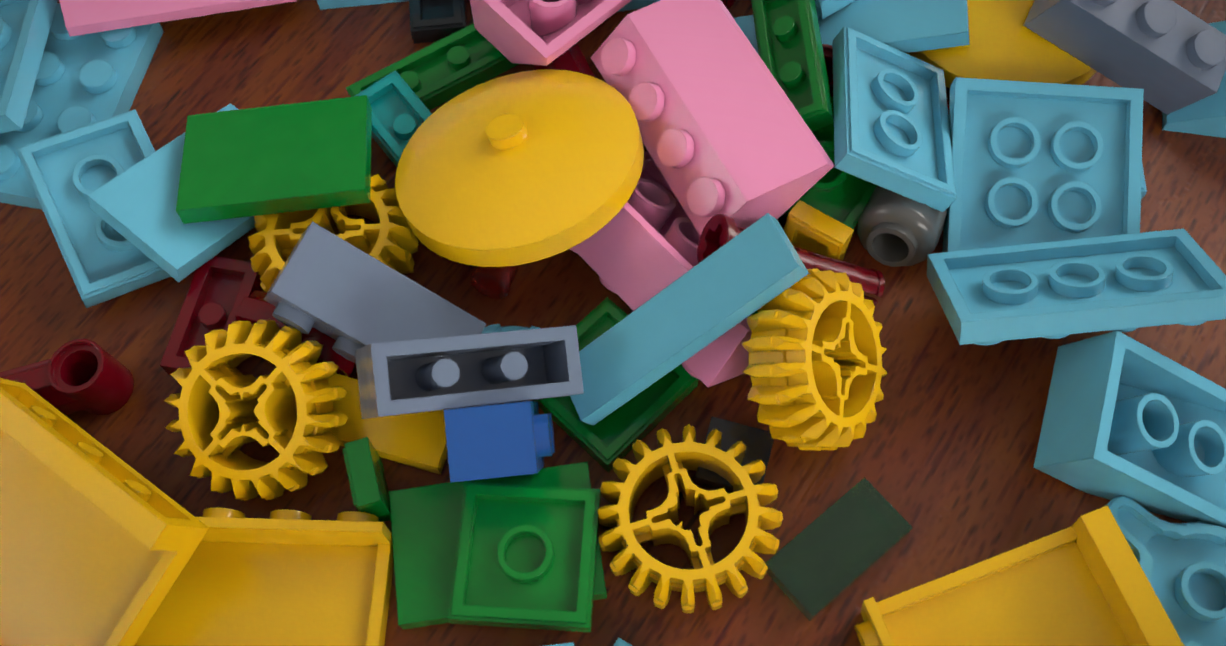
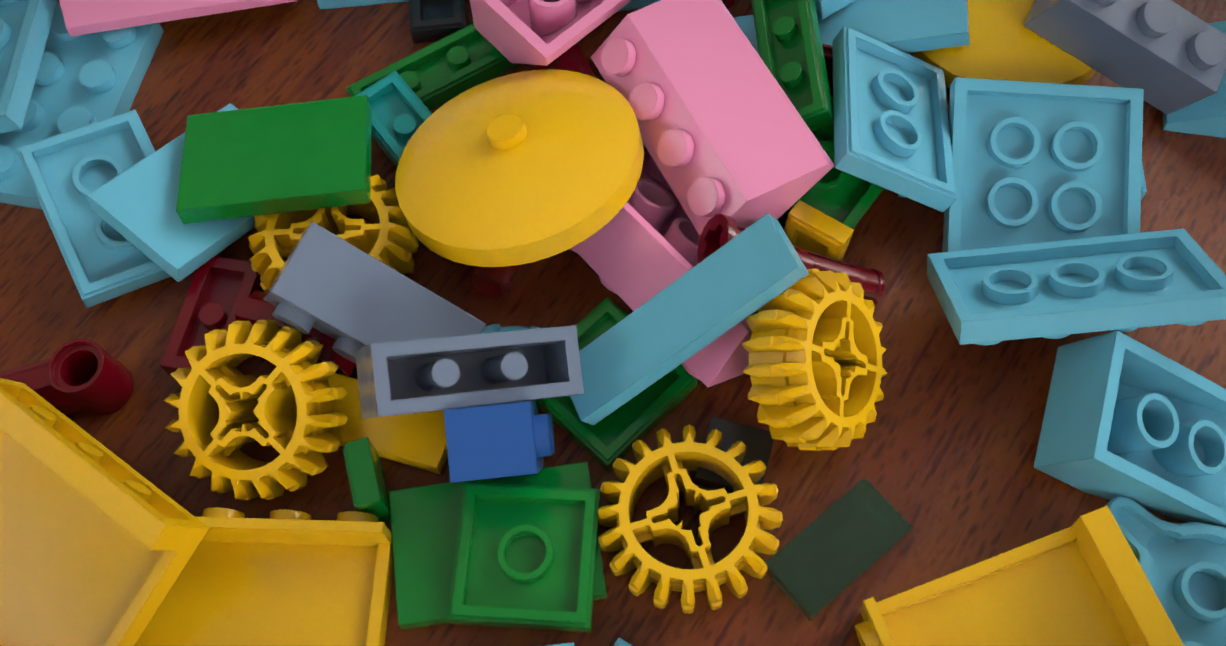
(899, 229): dark grey head -> none

